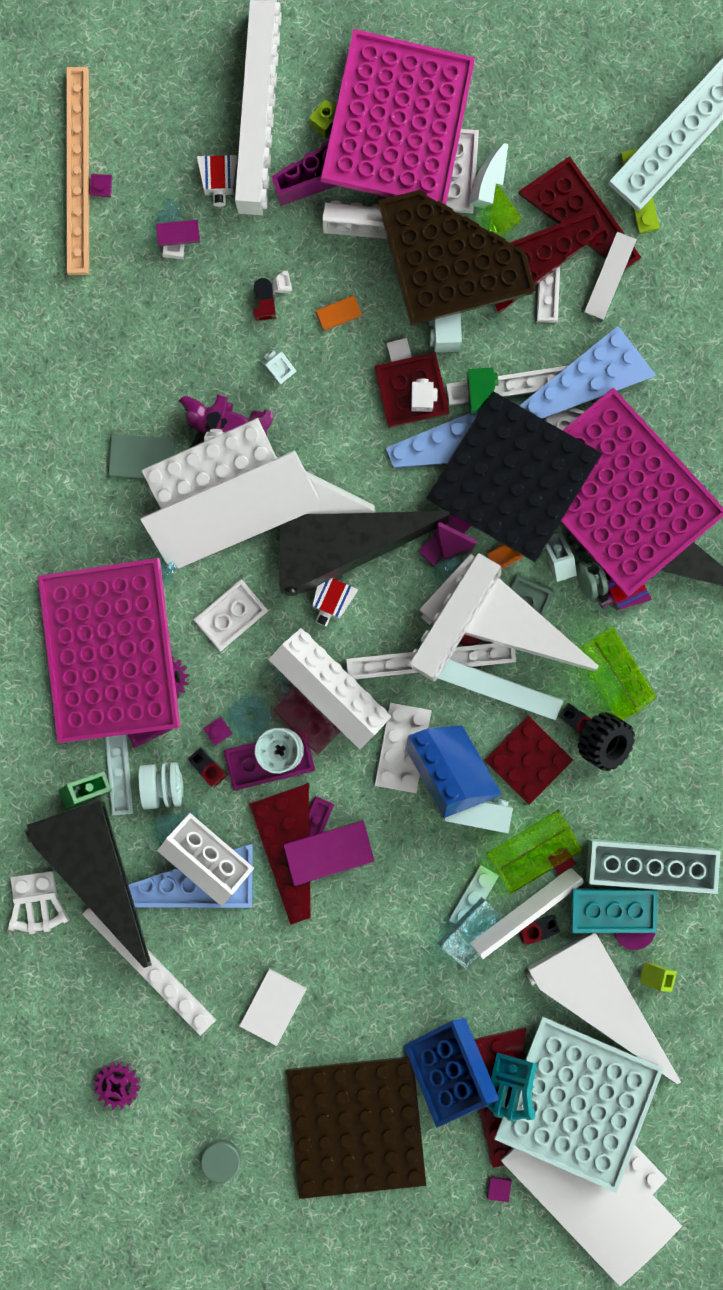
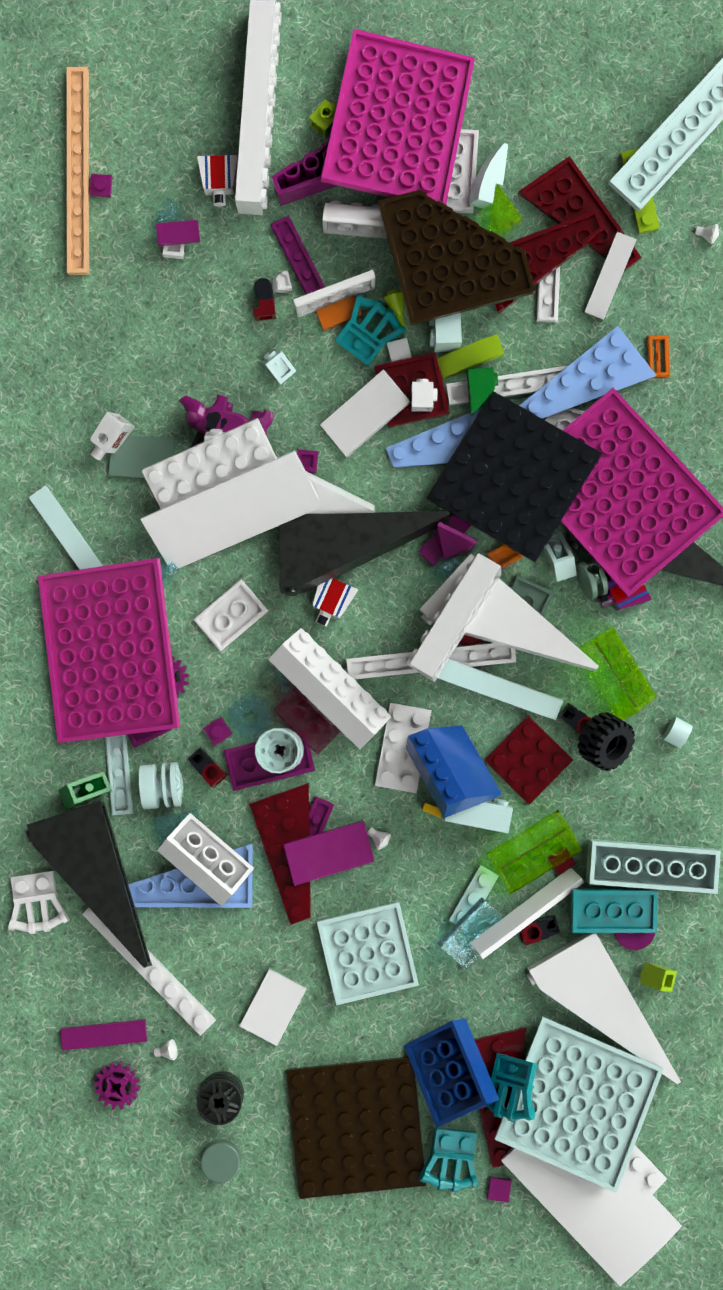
(64, 529): none -> light aqua tile
(104, 1034): none -> magenta tile
(115, 429): none -> white torso
(168, 1050): none -> white rock
(221, 1085): none -> pearl dark grey wheel
(297, 255): none -> magenta tile
(308, 459): none -> magenta plate
(334, 293): none -> white tile
(360, 341): none -> teal plate
(365, 413): none -> white tile
(367, 953): none -> light aqua plate
(379, 838): none -> white rock
(395, 302): none -> lime cone
(432, 809): none -> yellow tile
(455, 1145): none -> teal plate
(471, 356): none -> lime slope
(657, 338): none -> orange tile
(677, 732): none -> light aqua piece
(709, 233): none -> white rock

